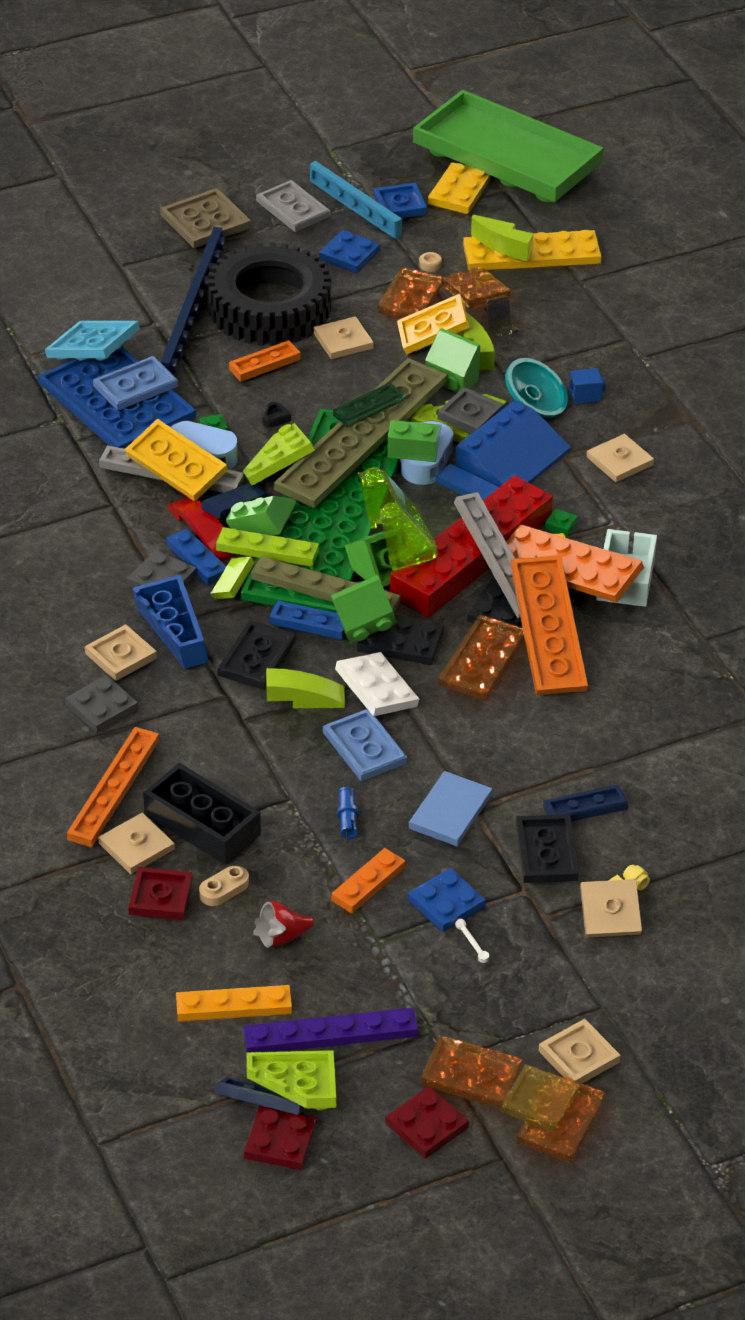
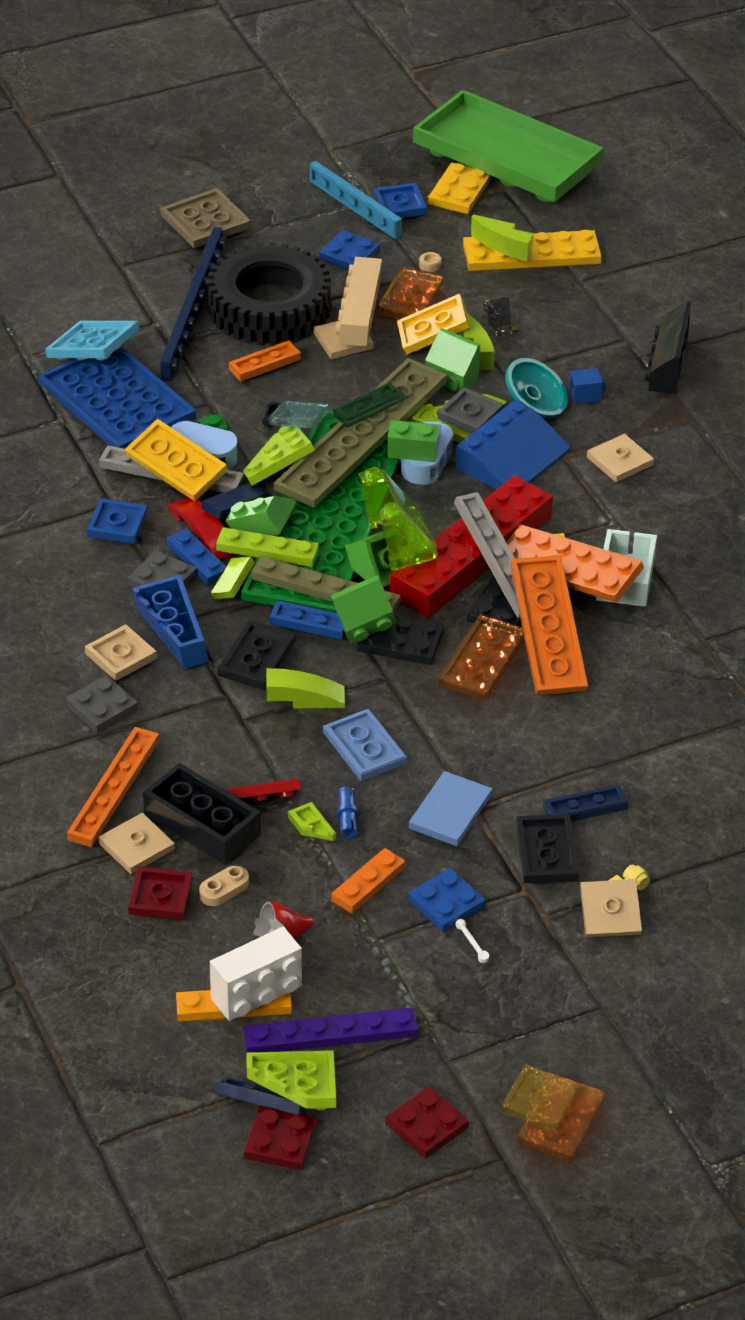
(117, 521): none -> blue plate
(135, 383): medium blue tile -> none
(256, 973): none -> white brick
(260, 791): none -> red plate
(293, 205): light grey tile -> none
(299, 414): none -> clear light blue tile
(311, 822): none -> lime tile
(359, 301): none -> tan brick
(377, 684): white plate -> none
(464, 482): blue tile -> none
(471, 1071): clear orange plate -> none
(475, 286): clear orange plate -> none
(561, 522): green plate -> none
(579, 1052): tan plate -> none
(668, 350): none -> black slope

